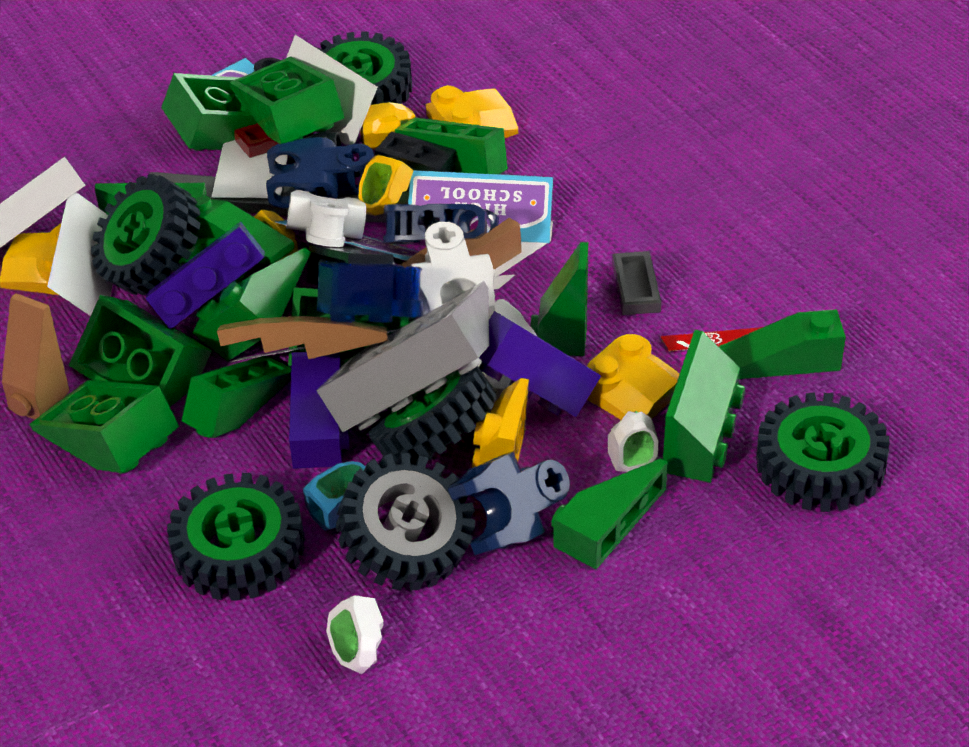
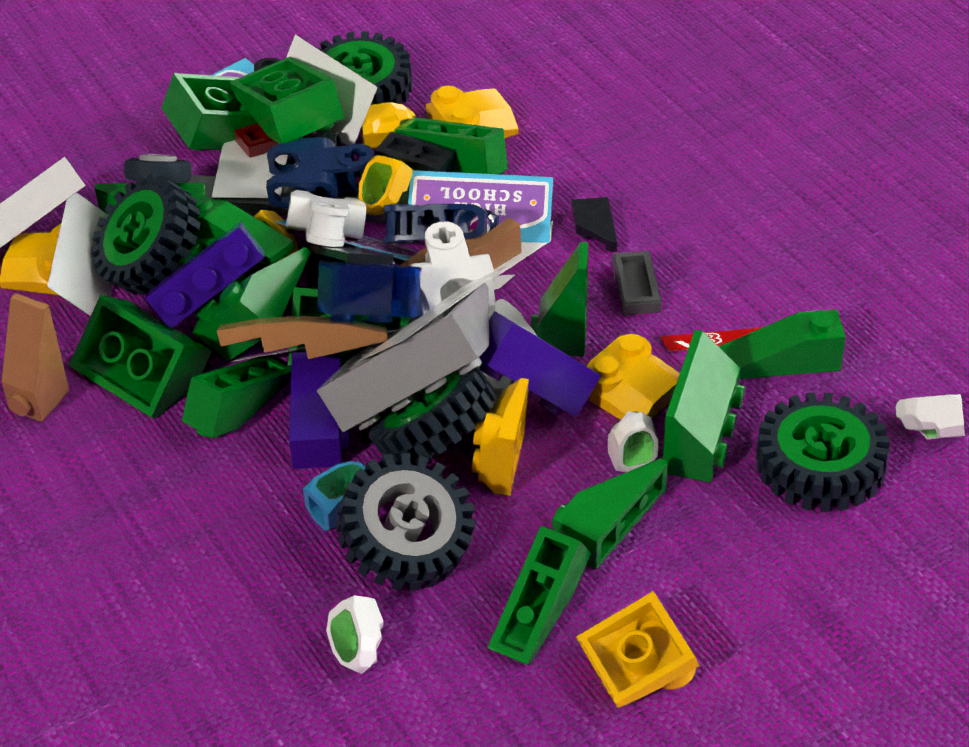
(108, 423): green slope -> none
(158, 164): none -> black wheel
(241, 558): black wheel -> none
(433, 313): none -> white sticker
(511, 498): piece -> none
(539, 595): none -> green slope
(594, 220): none -> black tile
(638, 651): none -> yellow slope
(933, 415): none -> white rock

